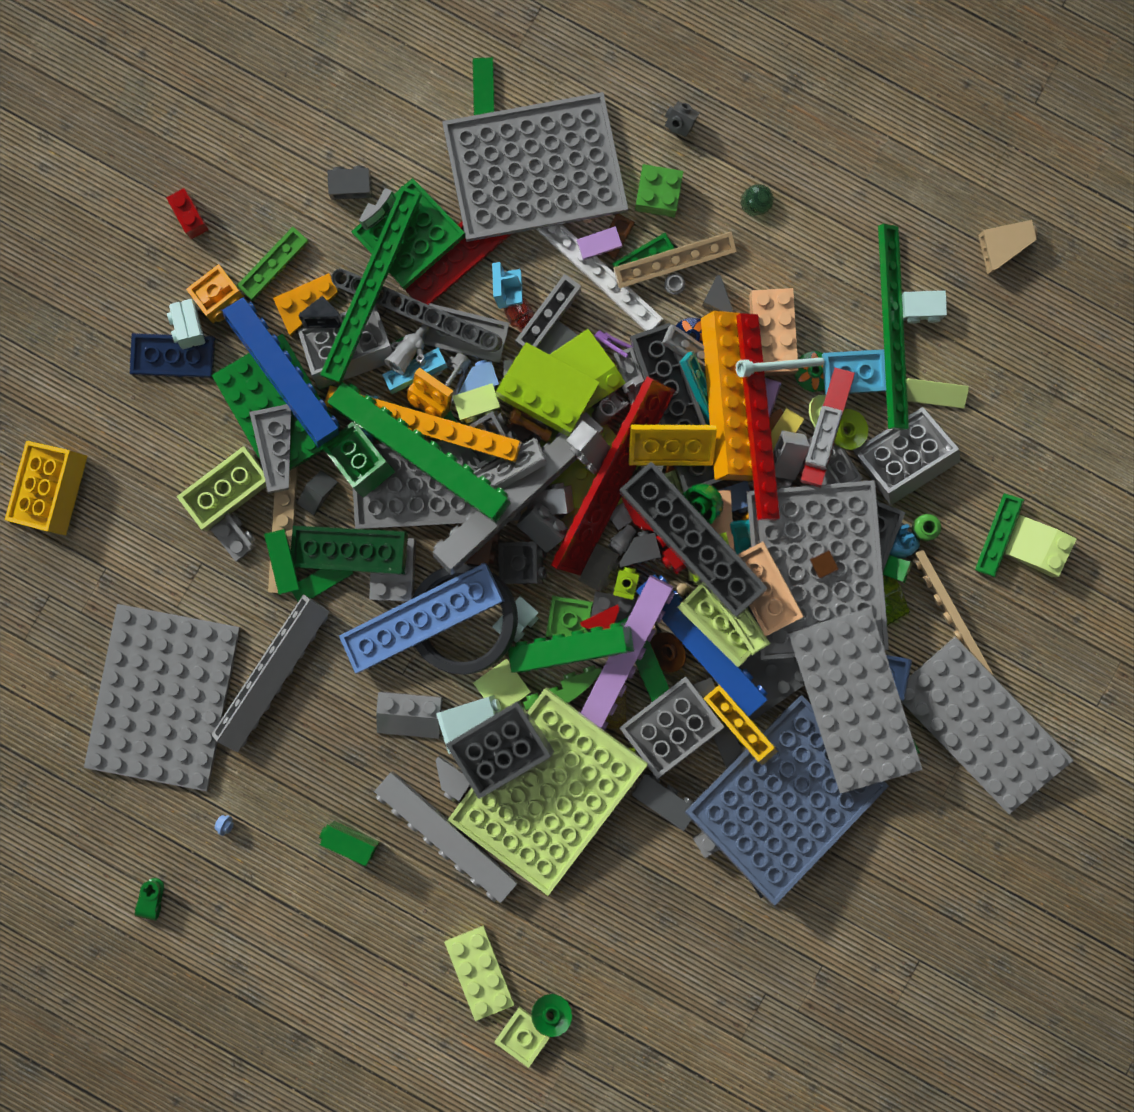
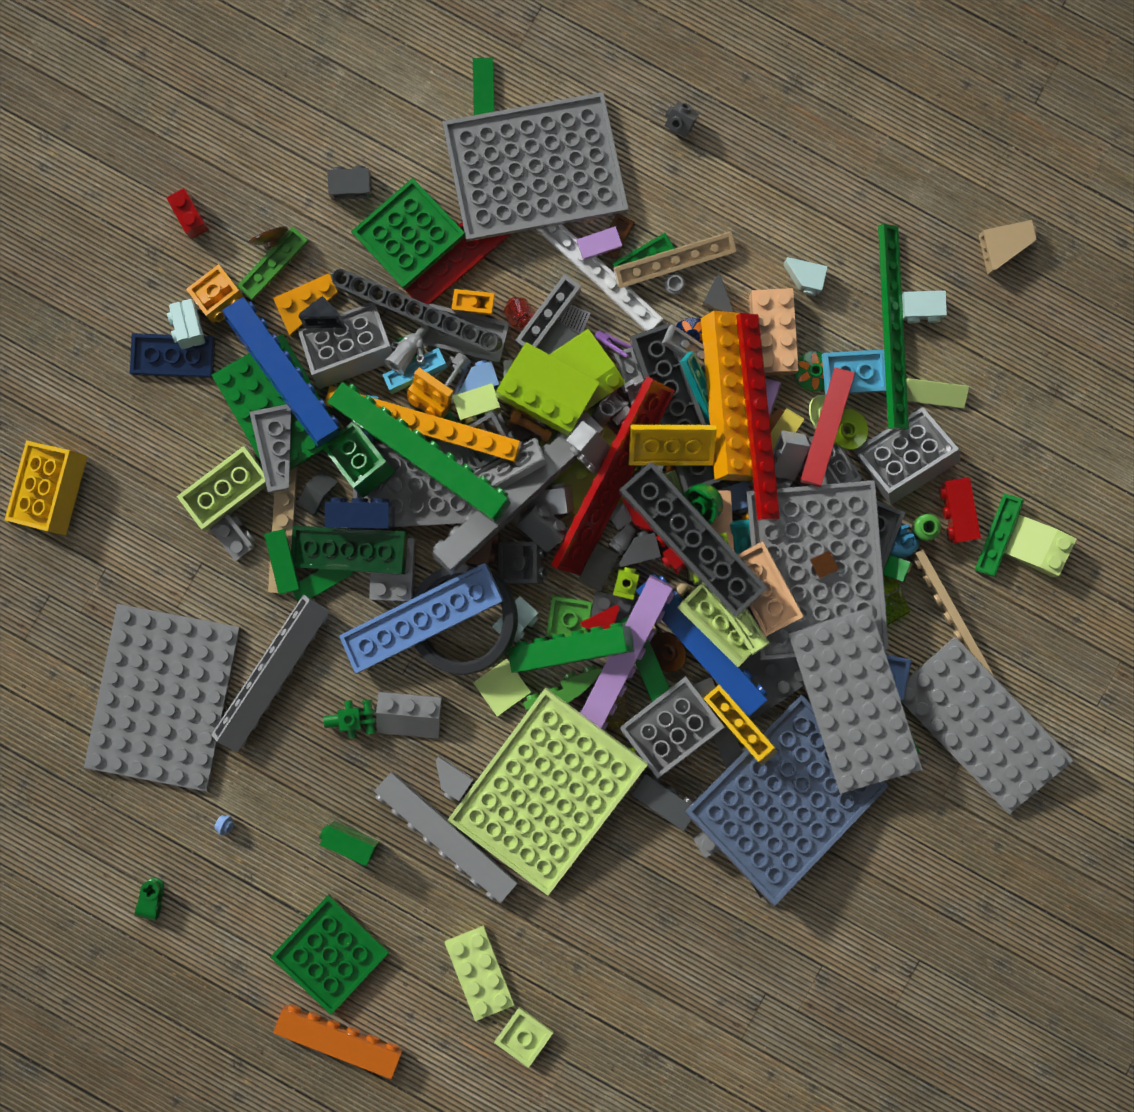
(269, 237): none -> reddish brown dish
(329, 954): none -> green plate
(338, 1041): none -> orange brick
(351, 718): none -> green piece
(359, 513): none -> dark blue brick
(371, 285): green plate -> none
(374, 214): light grey slope -> none
(466, 716): light aqua slope -> none
(473, 302): none -> light orange slope
(500, 749): dark grey slope -> none
(506, 286): medium azure panel -> none
(561, 1015): green dish -> none
(575, 318): none -> white sticker
(620, 417): none -> light grey tile
(659, 190): bright green brick -> none
(745, 368): light aqua piece -> none
(757, 200): clear green hair -> none
(806, 275): none -> light aqua slope
(823, 437): light grey tile -> none
(959, 510): none -> red brick

